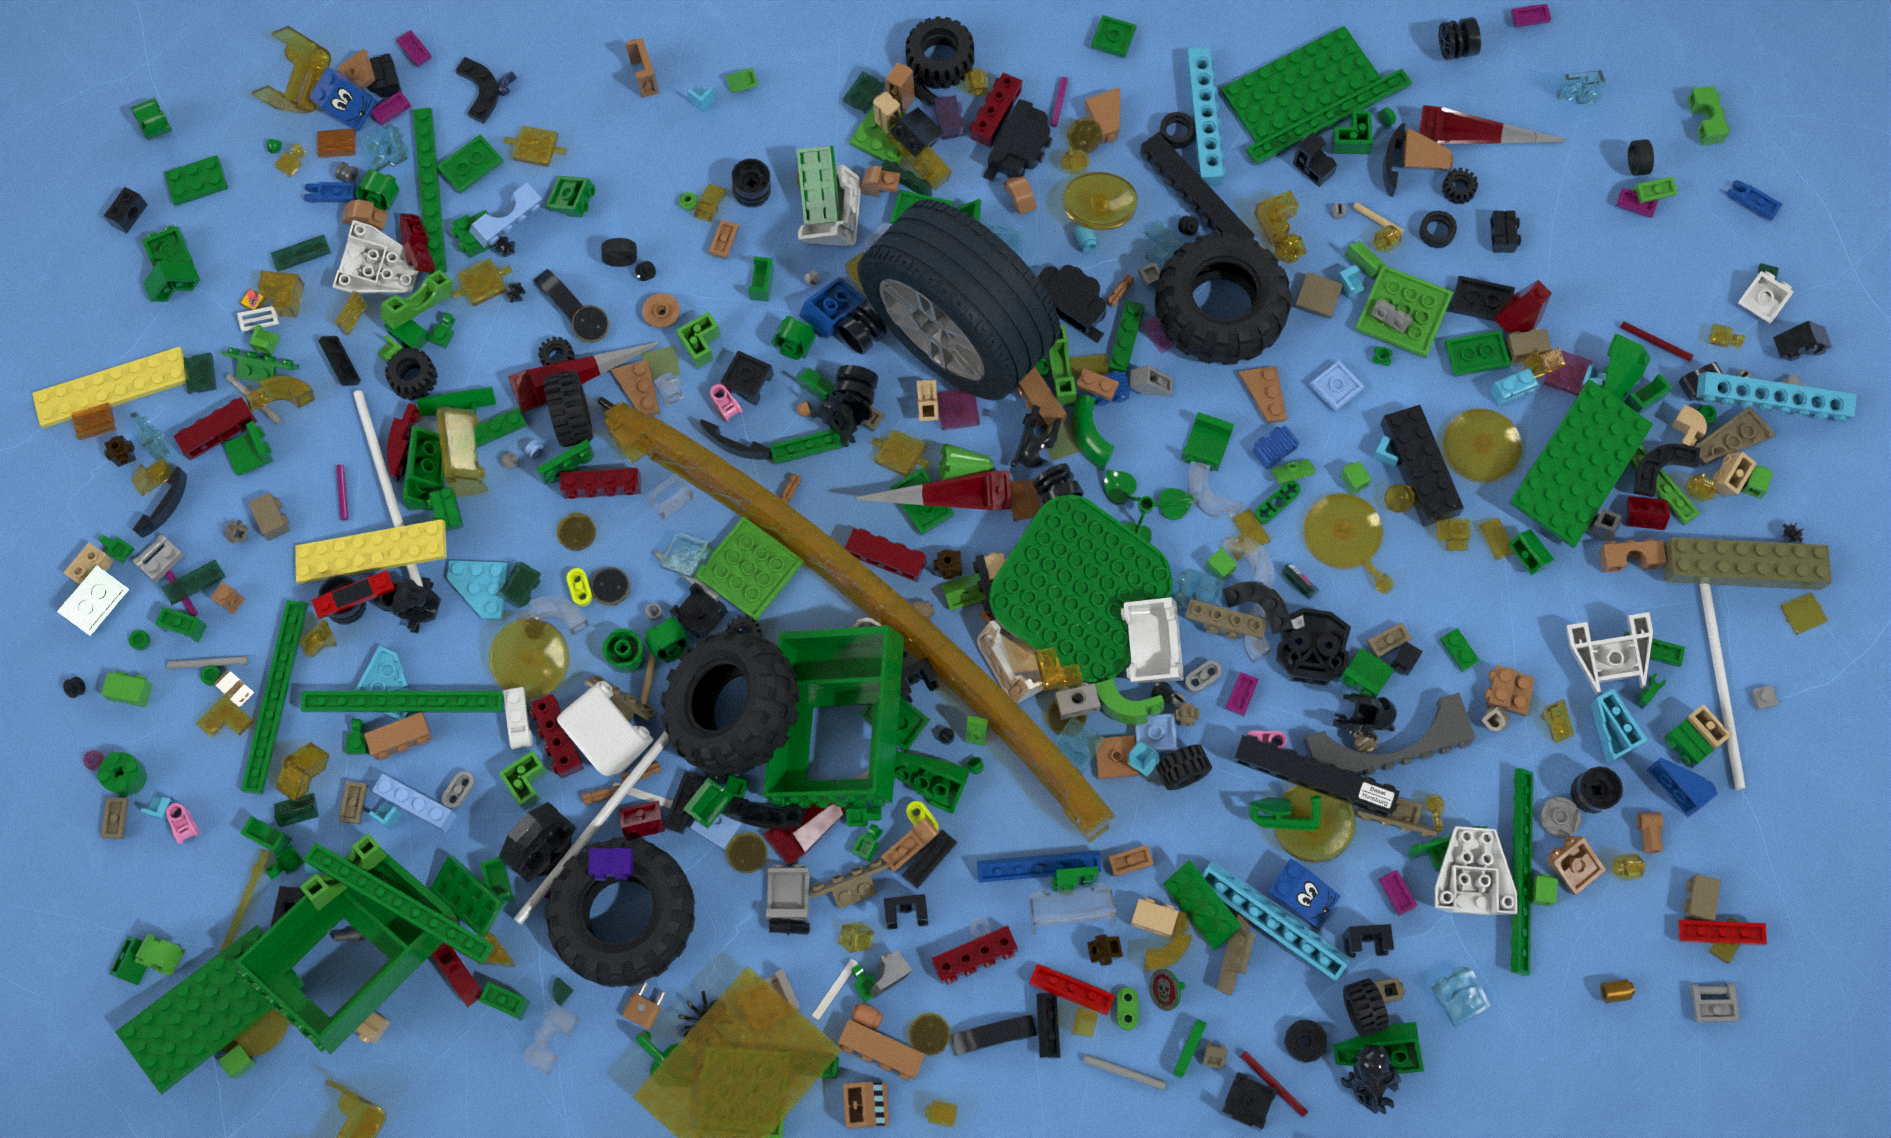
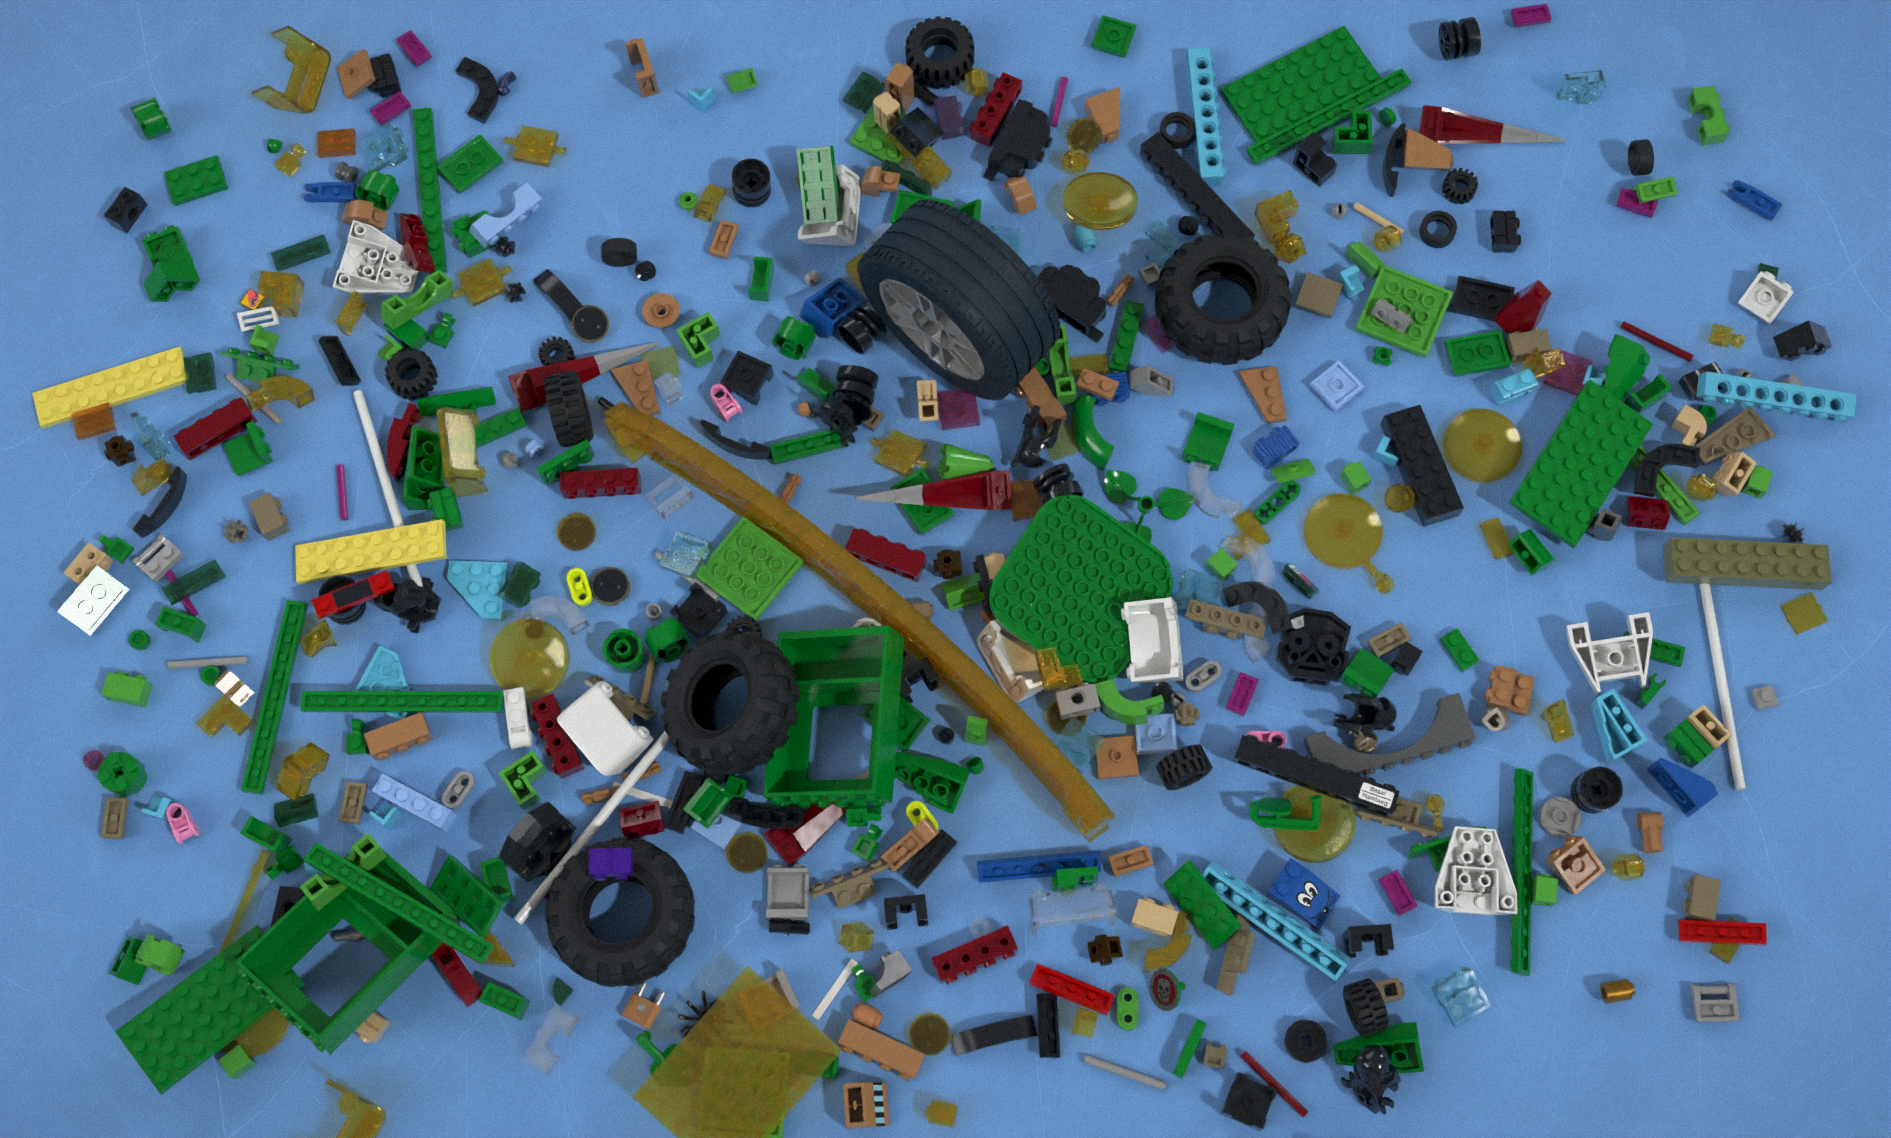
(74, 687): black wheel -> none
(227, 598): medium nougat brick -> none
(343, 98): blue slope -> none
(571, 196): green plate -> none
(1143, 758): medium azure panel -> none
(1455, 533): clear yellow brick -> none
(1649, 553): medium nougat arch -> none

